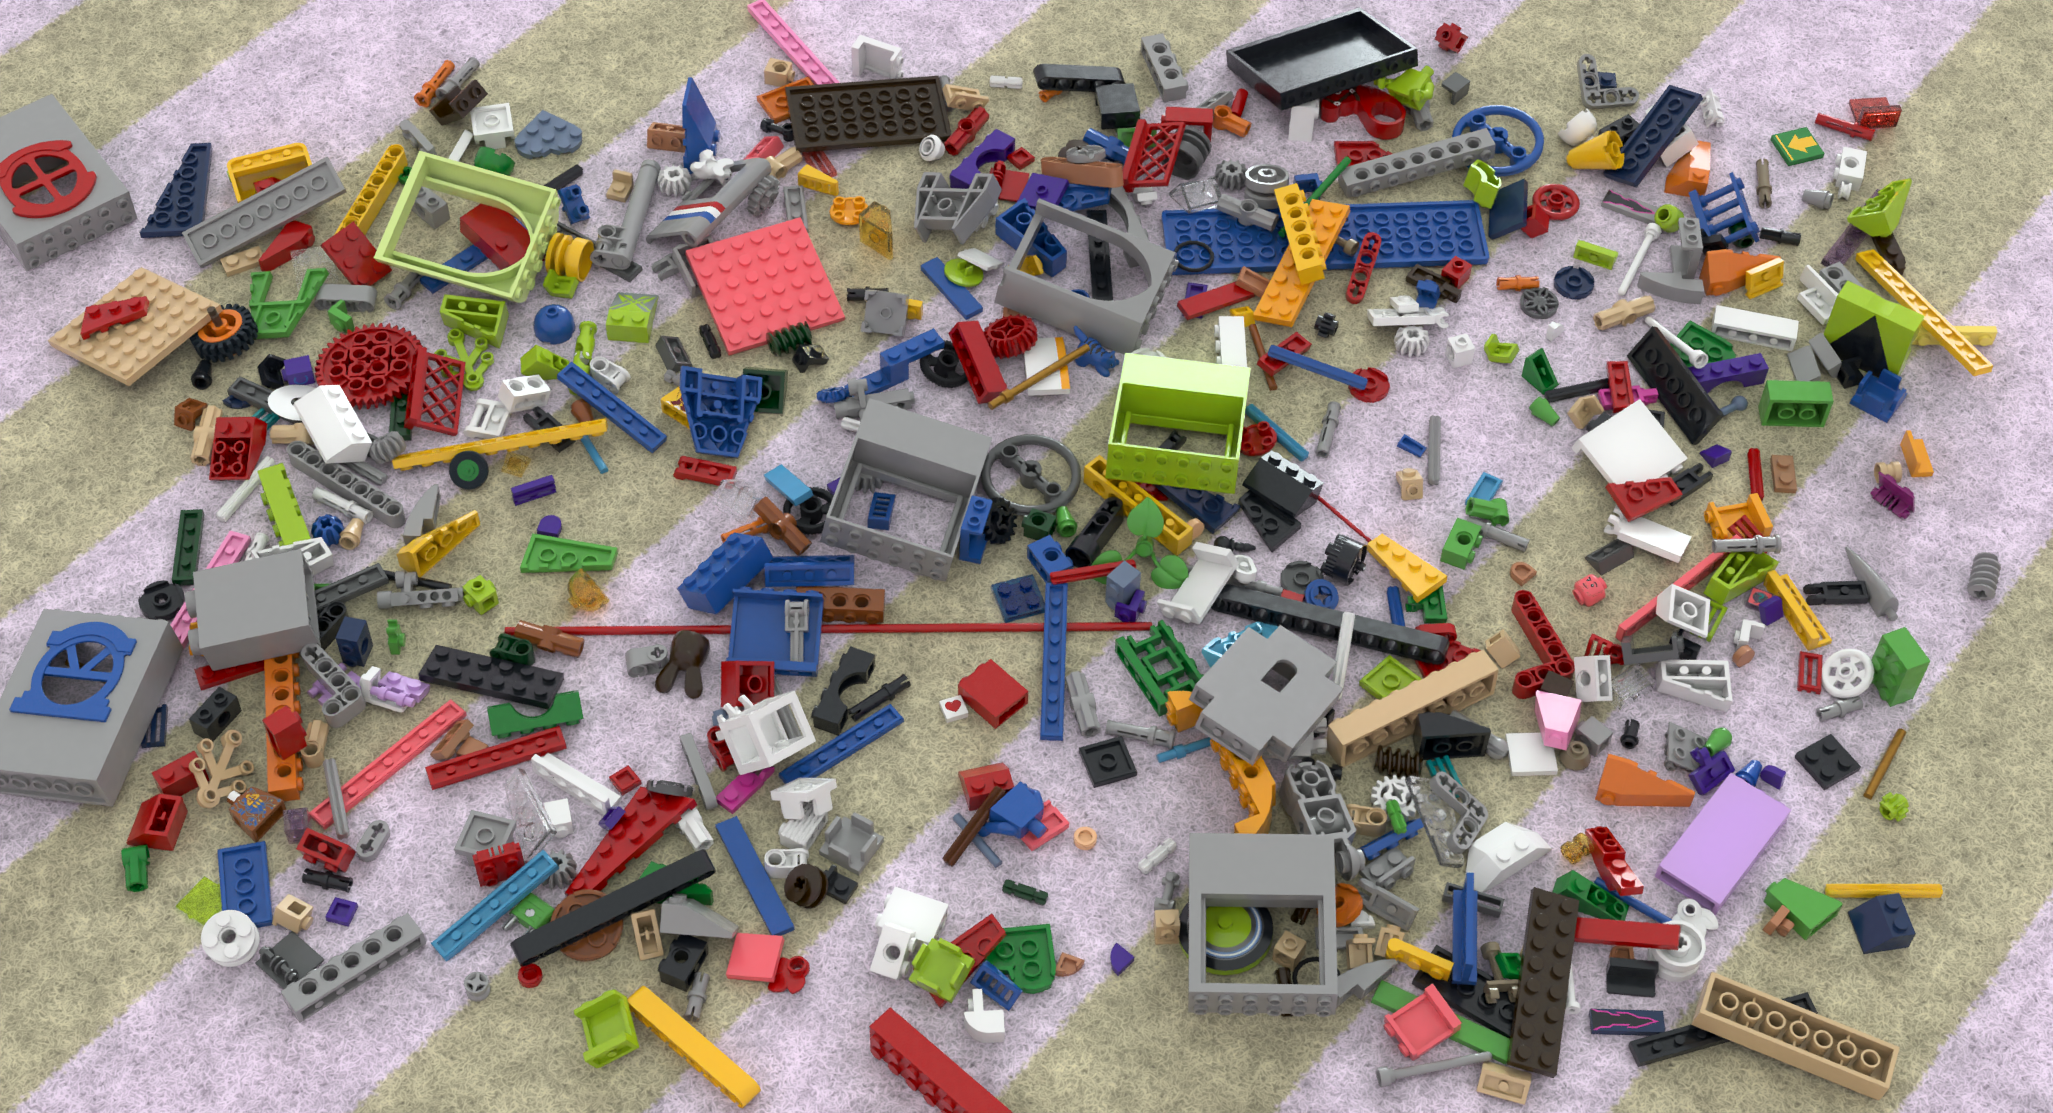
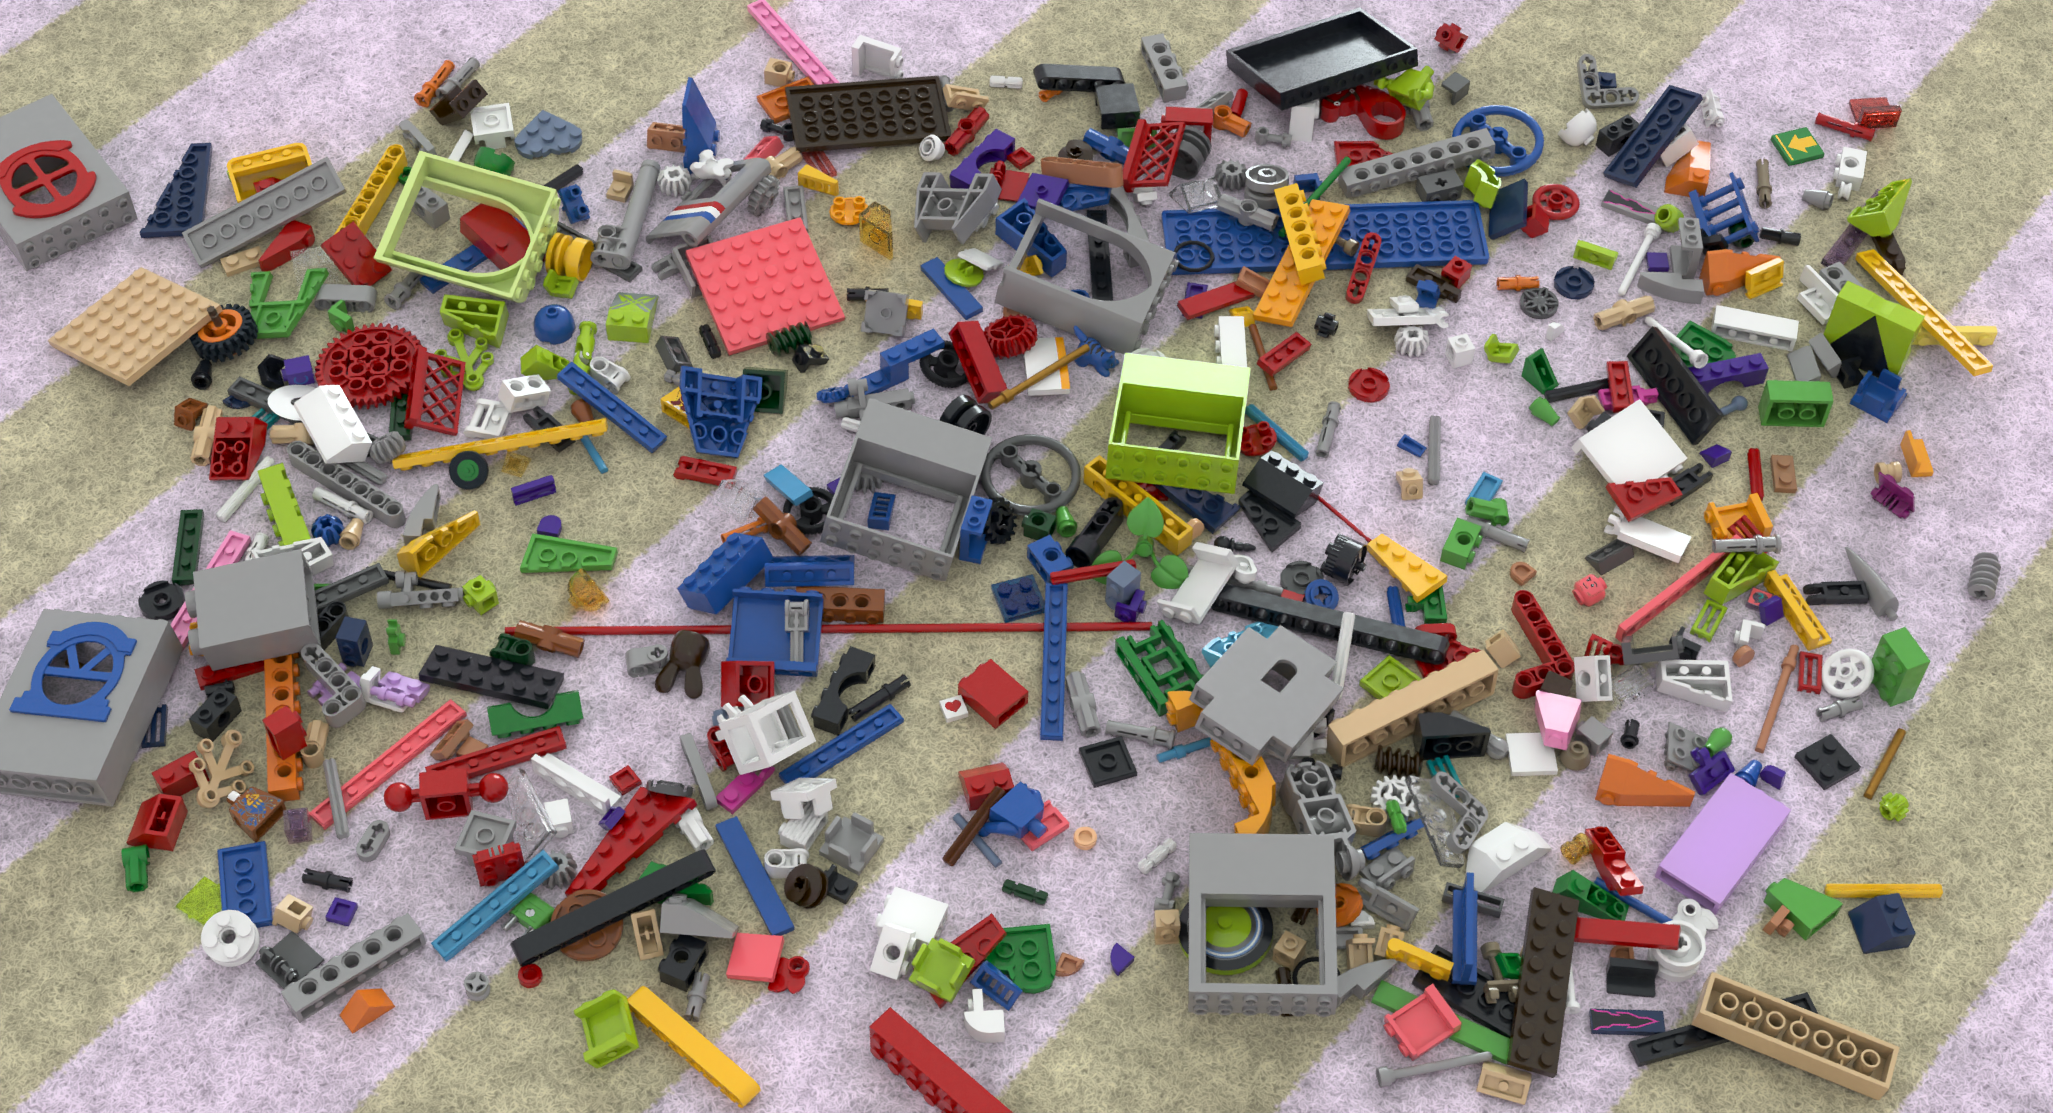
(105, 315): red wing -> none
(227, 685): none -> black pin
(325, 850): red brick -> none
(365, 1007): none -> orange slope
(445, 793): none -> red brick
(967, 414): none -> black wheel
(1087, 154): light grey tile -> none
(1262, 136): none -> light grey bar
(1317, 367): blue axle -> none
(1439, 186): none -> dark grey brick
(1598, 153): yellow cone -> none
(1657, 262): none -> dark purple tile
(1684, 609): white slope -> none
(1788, 666): none -> nougat bar

